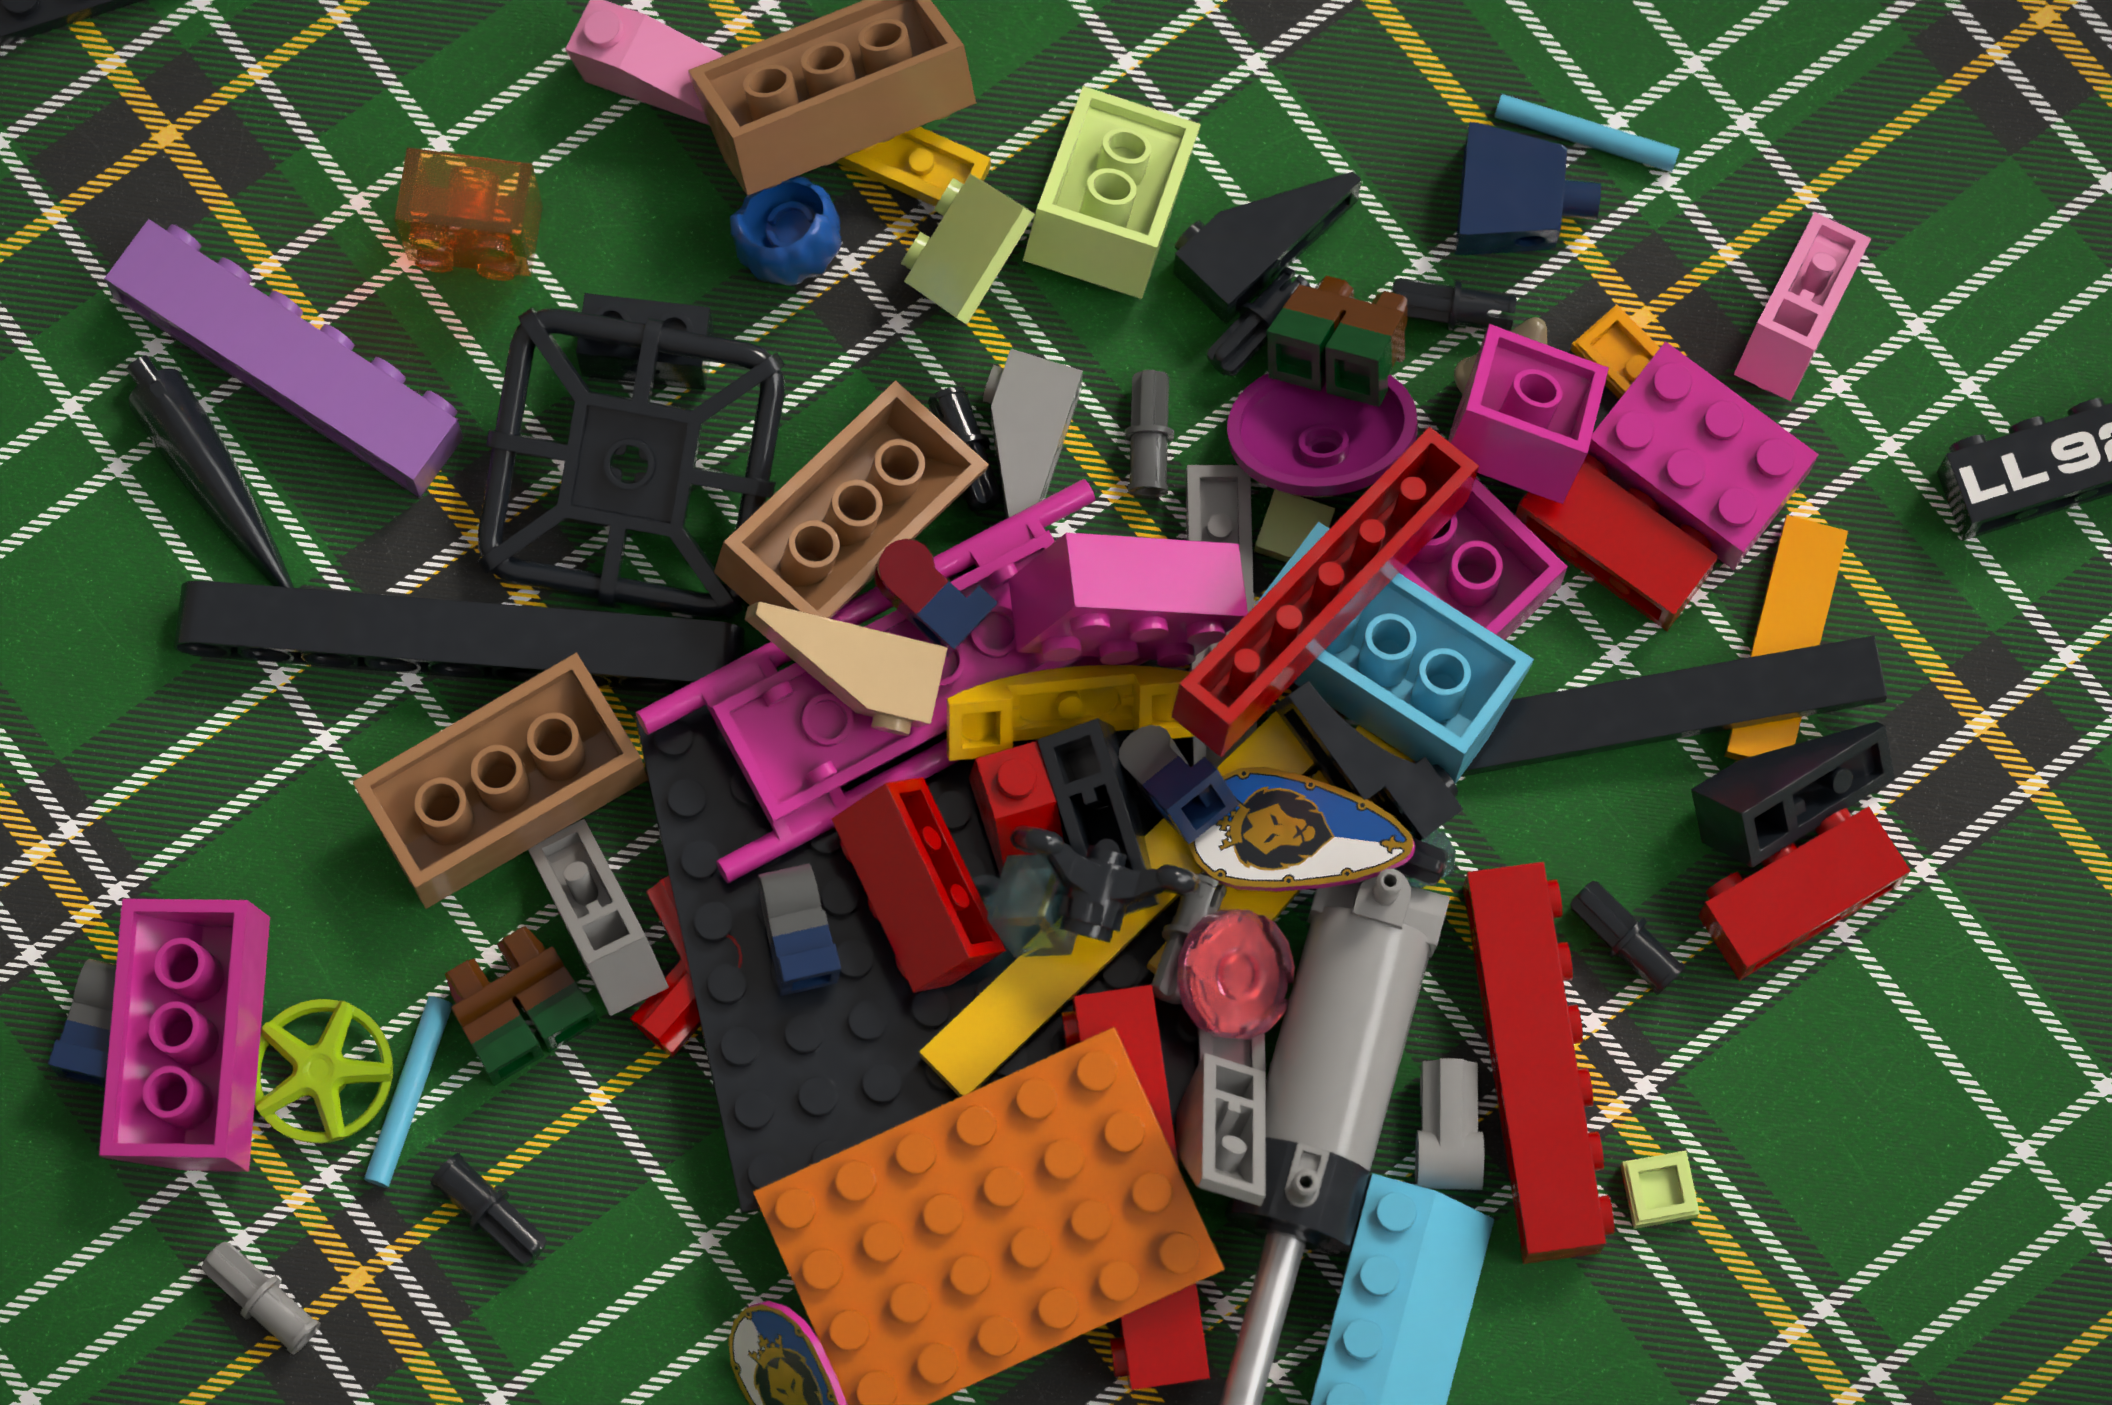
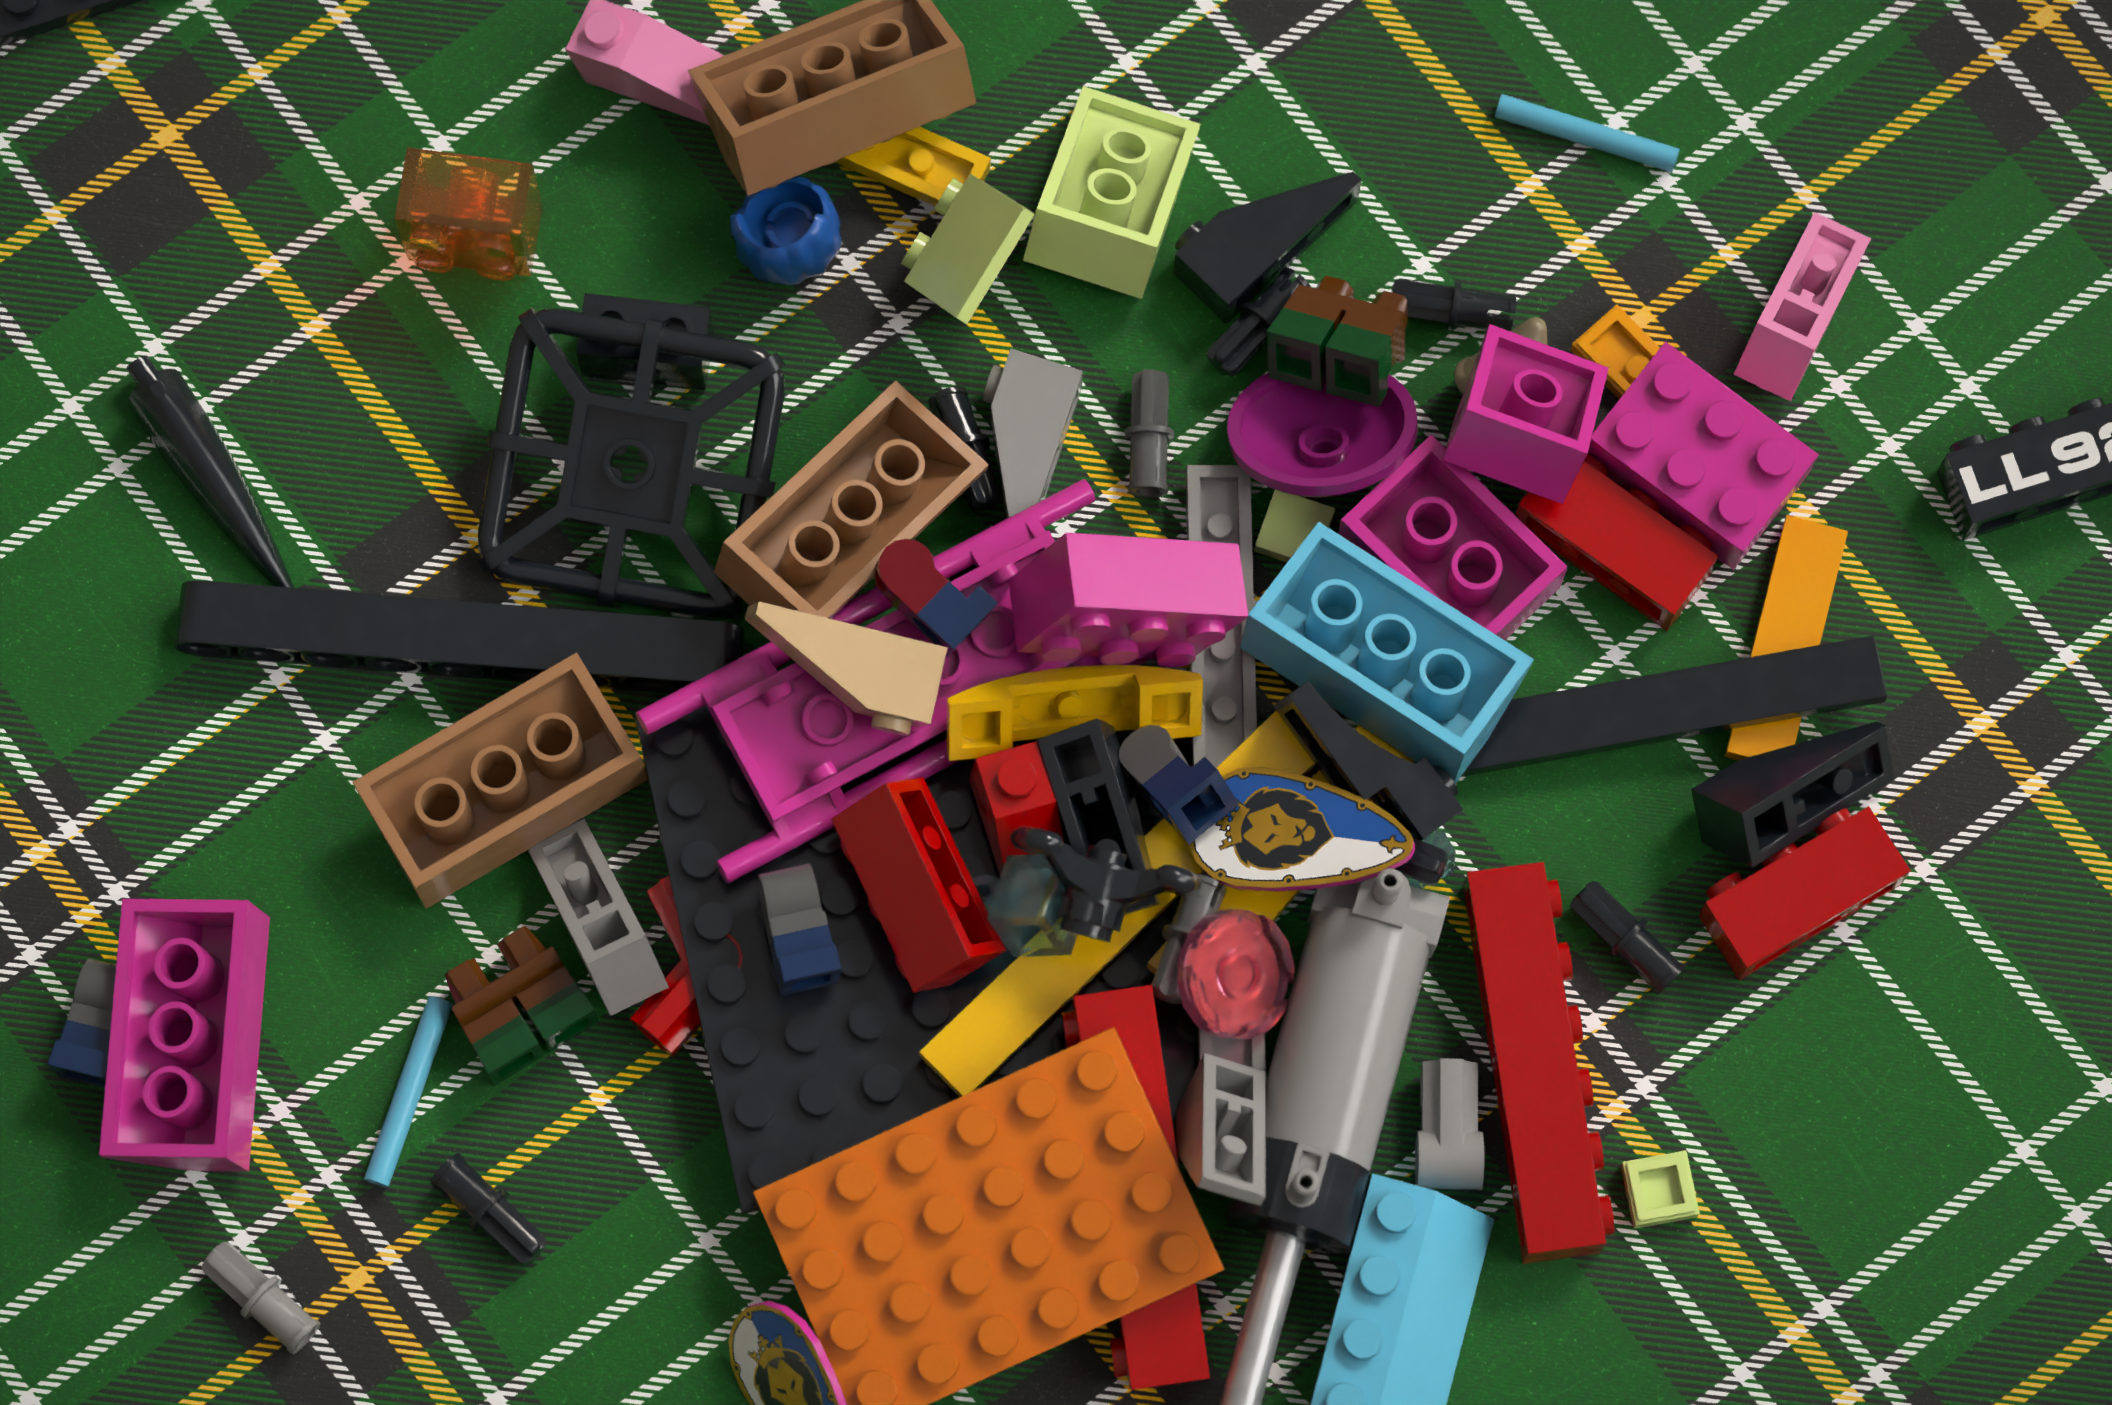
(286, 357): medium lavender brick -> none
(322, 1070): lime wheel -> none
(1324, 592): red brick -> none
(1516, 193): dark blue torso -> none

